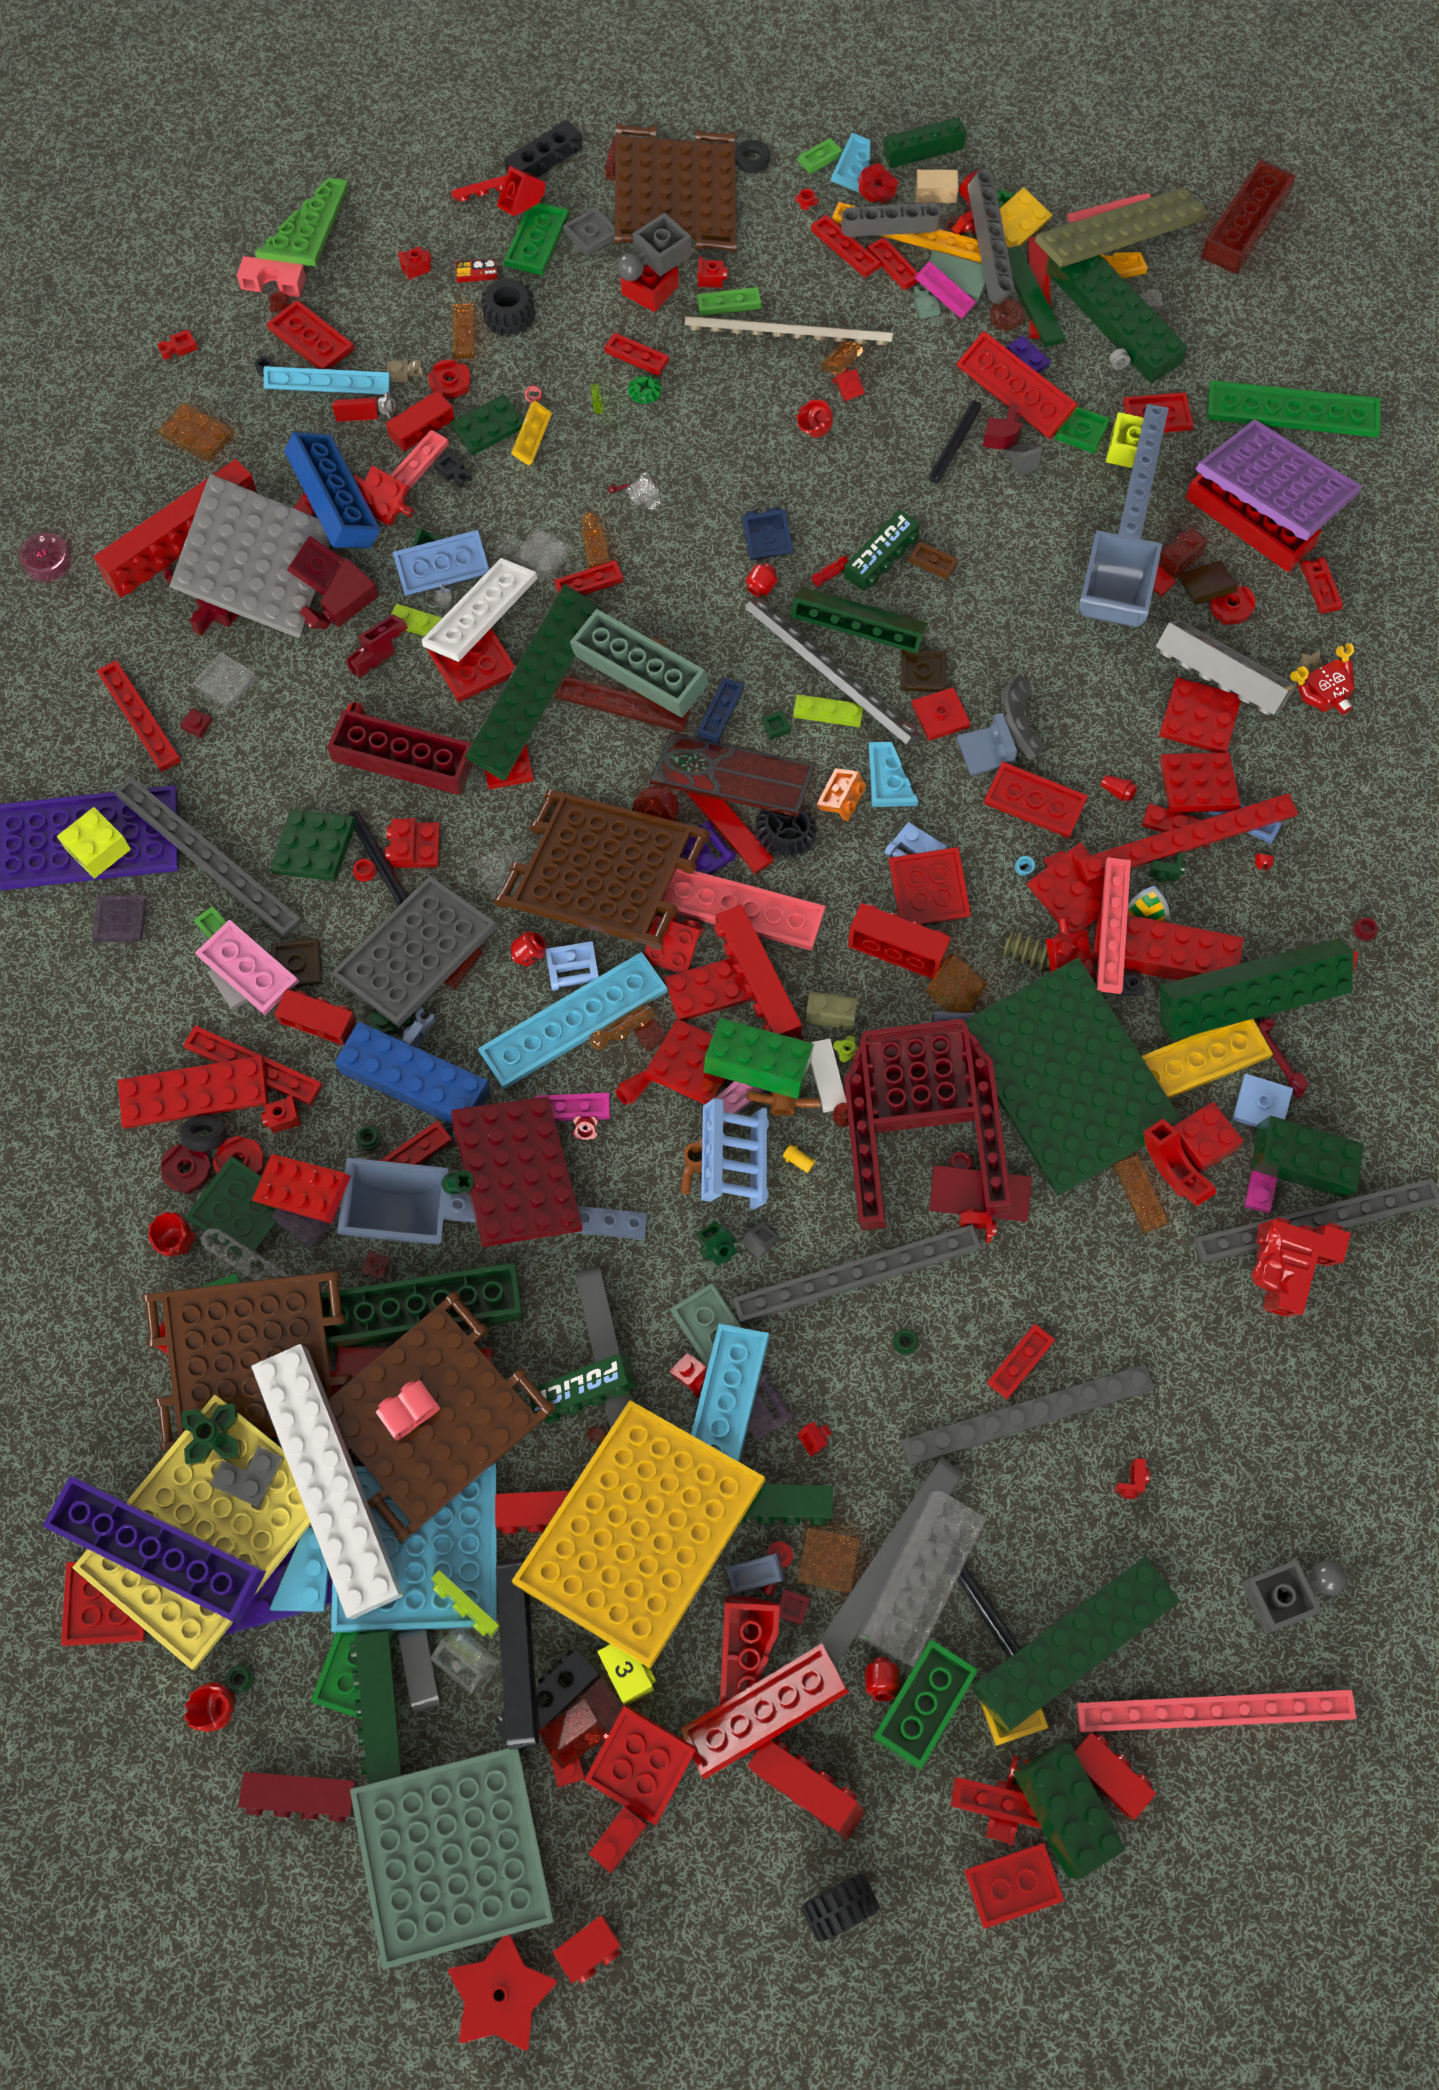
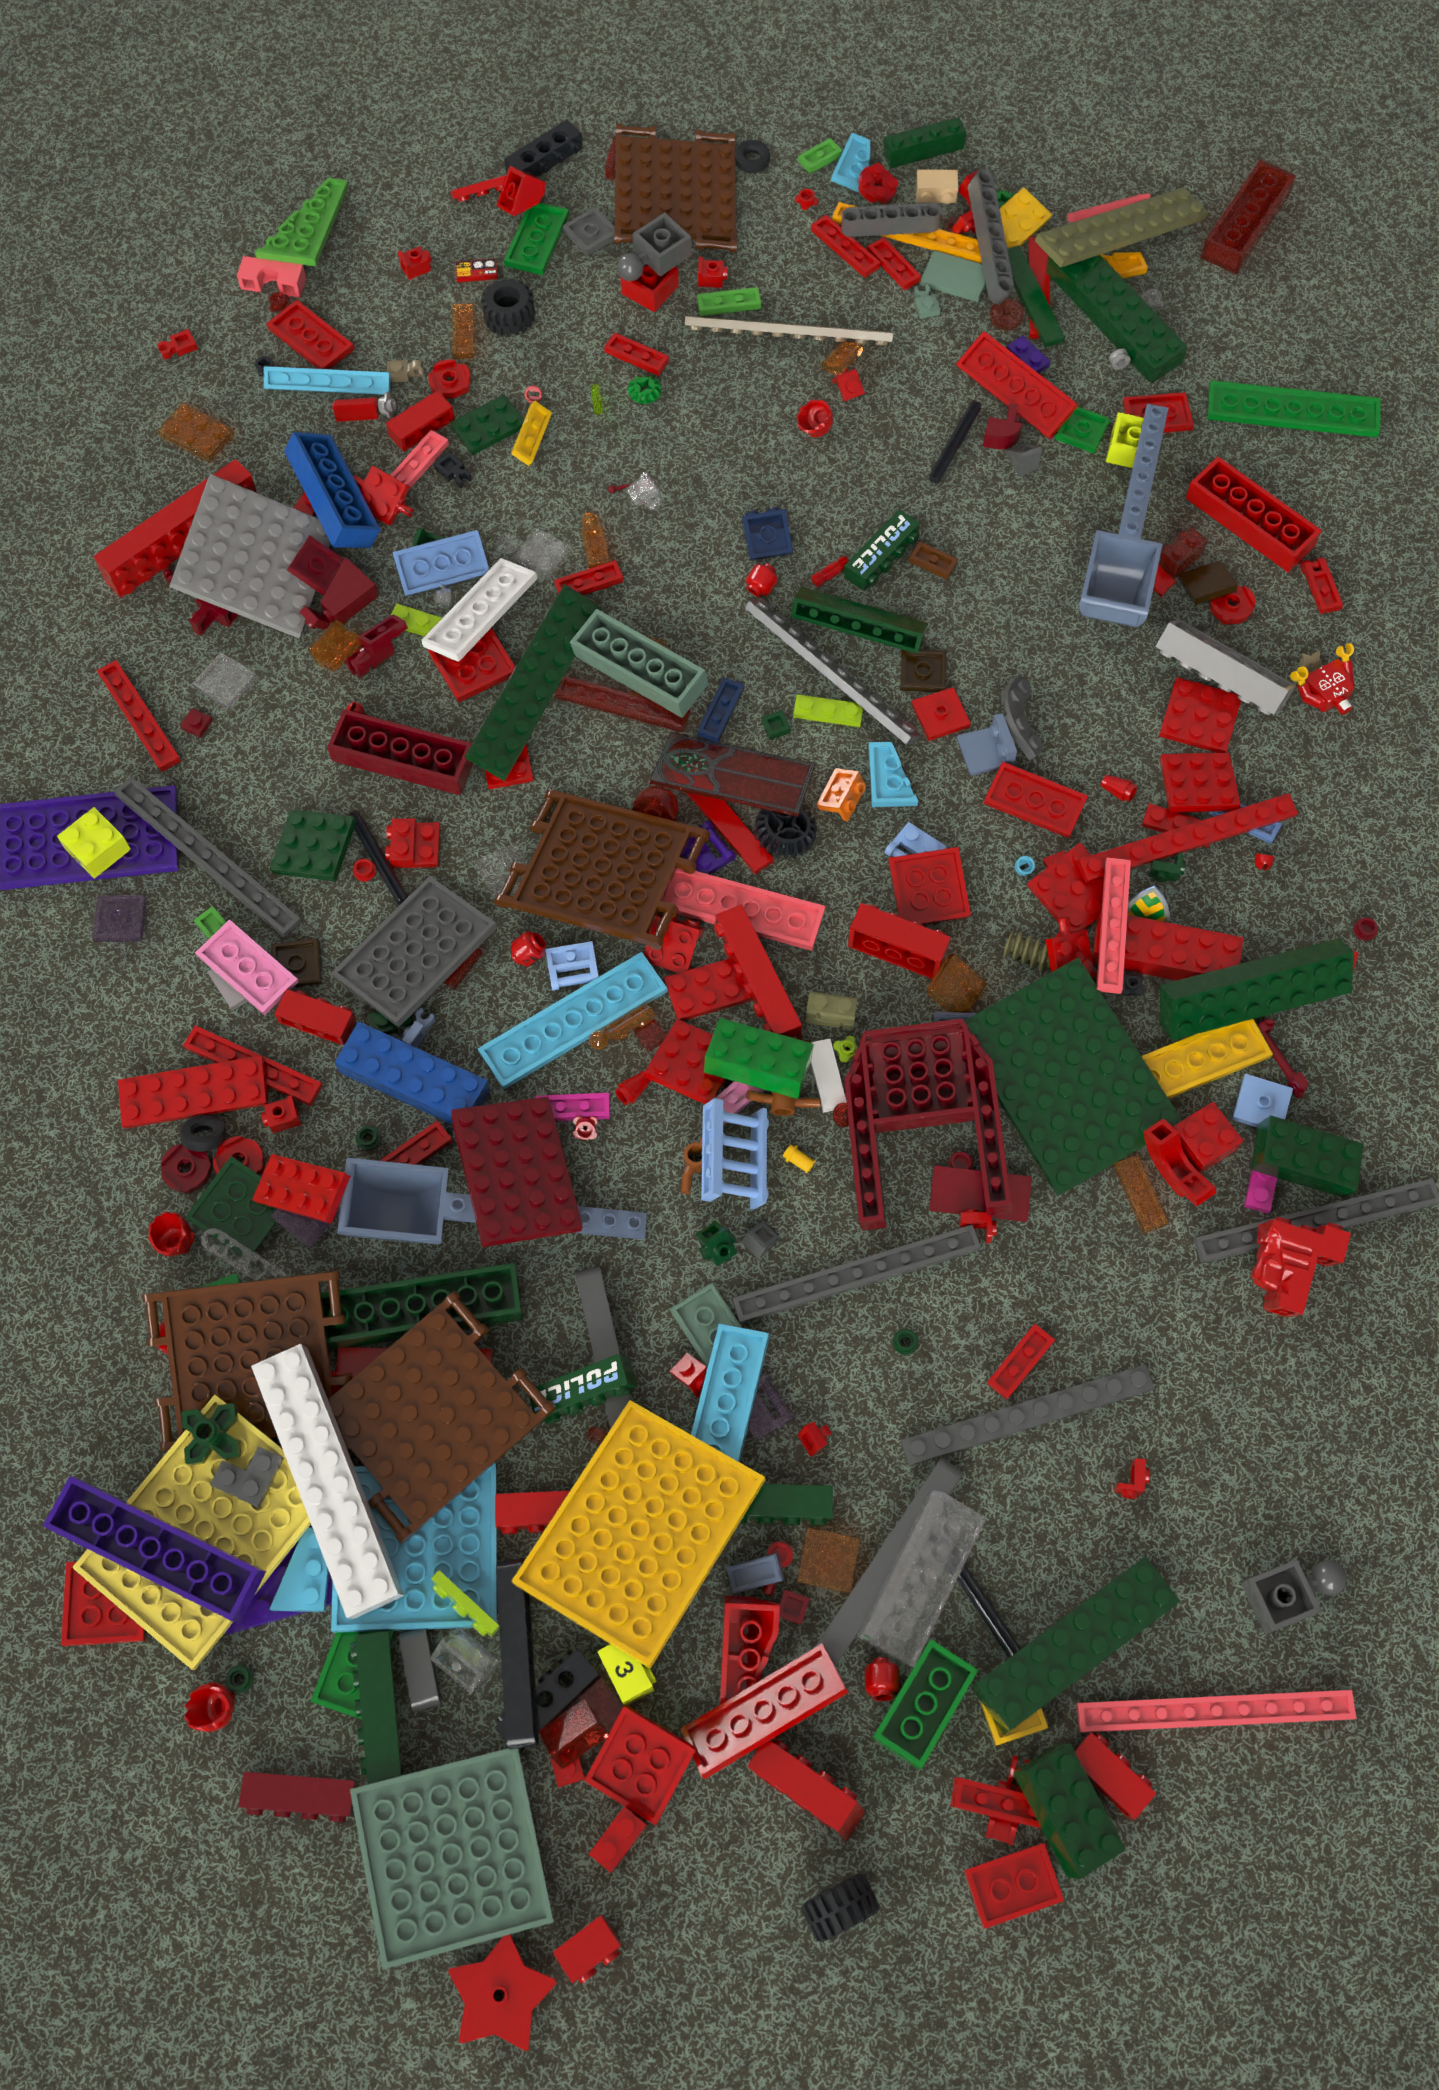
(45, 557): clear pink wheel -> none
(334, 646): none -> clear orange bracket
(379, 1271): clear red plate -> none
(407, 1409): coral brick -> none
(457, 1182): dark green bush -> none
(945, 289): dark pink plate -> none
(1279, 479): medium lavender plate -> none

